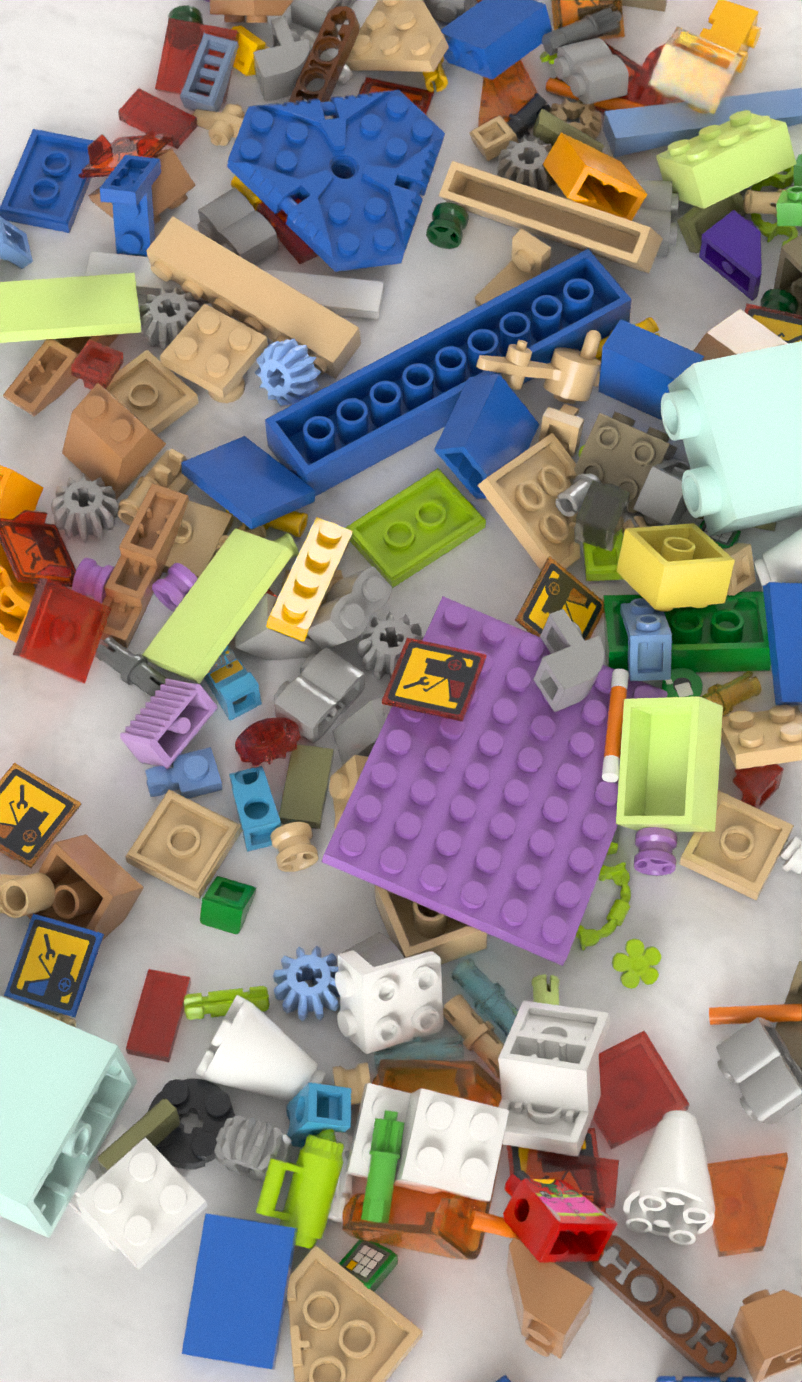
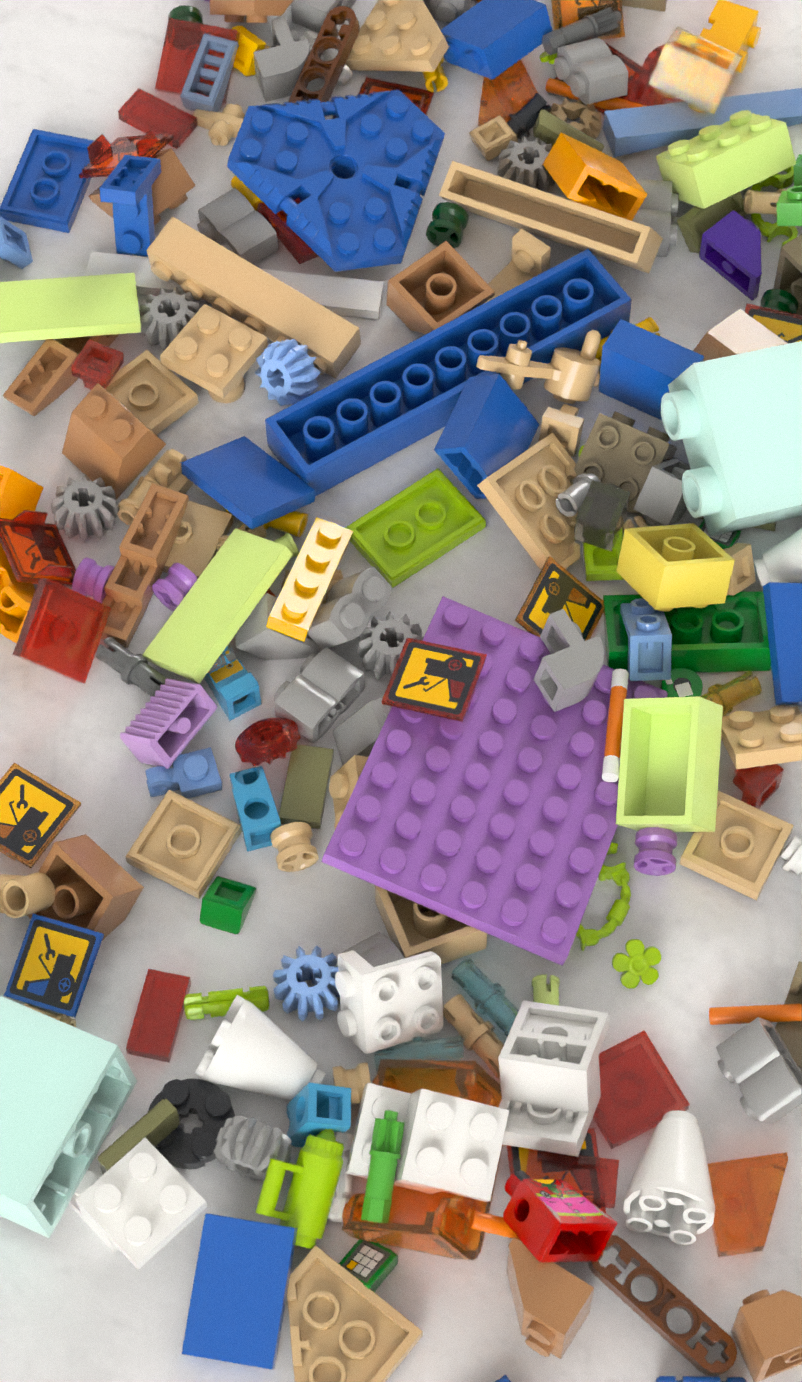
(436, 290): none -> medium nougat slope

